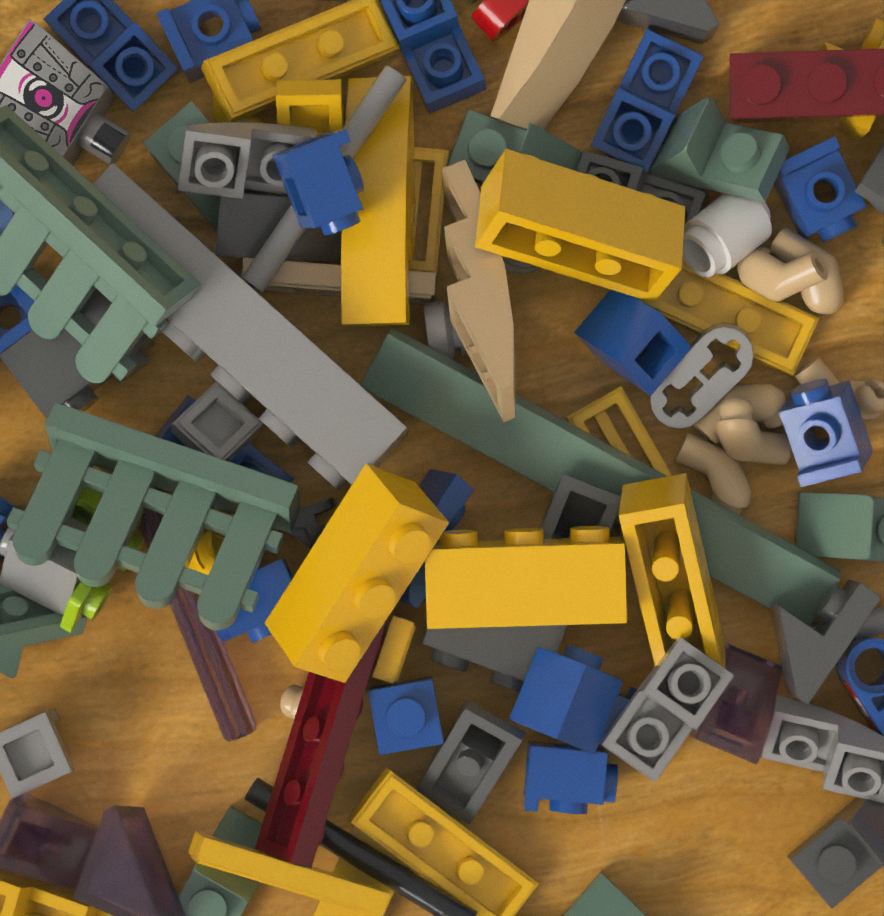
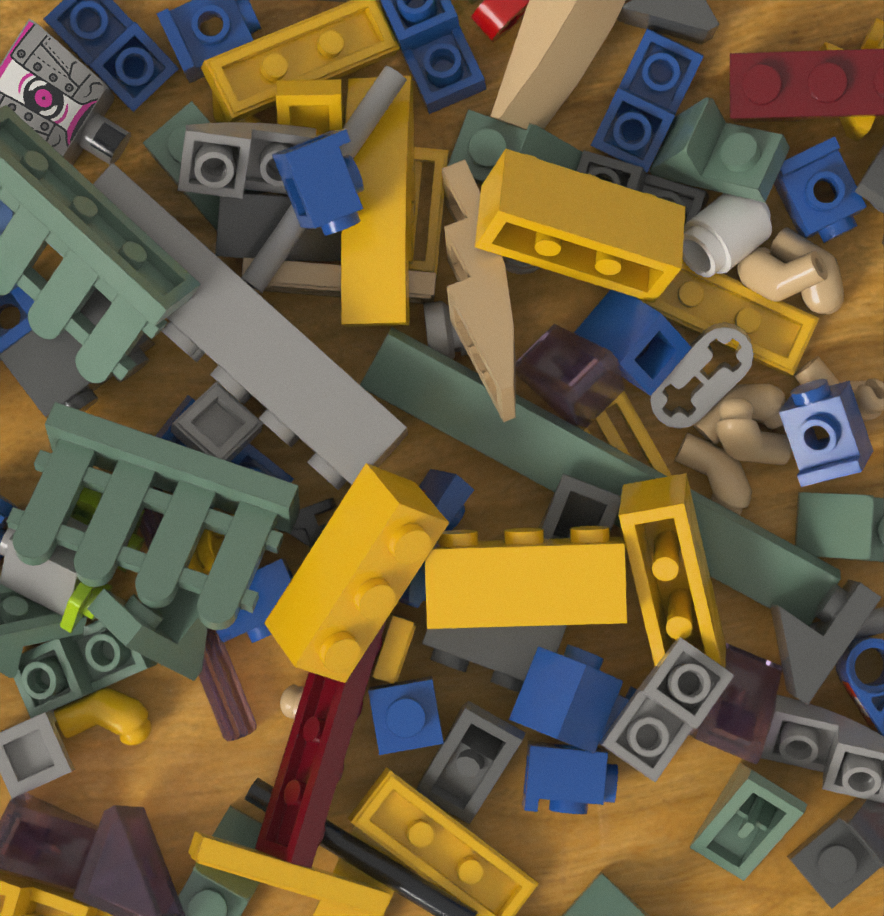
(74, 668): none -> sand green slope
(108, 710): none -> yellow arm
(165, 634): none -> sand green slope
(571, 375): none -> slope
(746, 822): none -> sand green slope

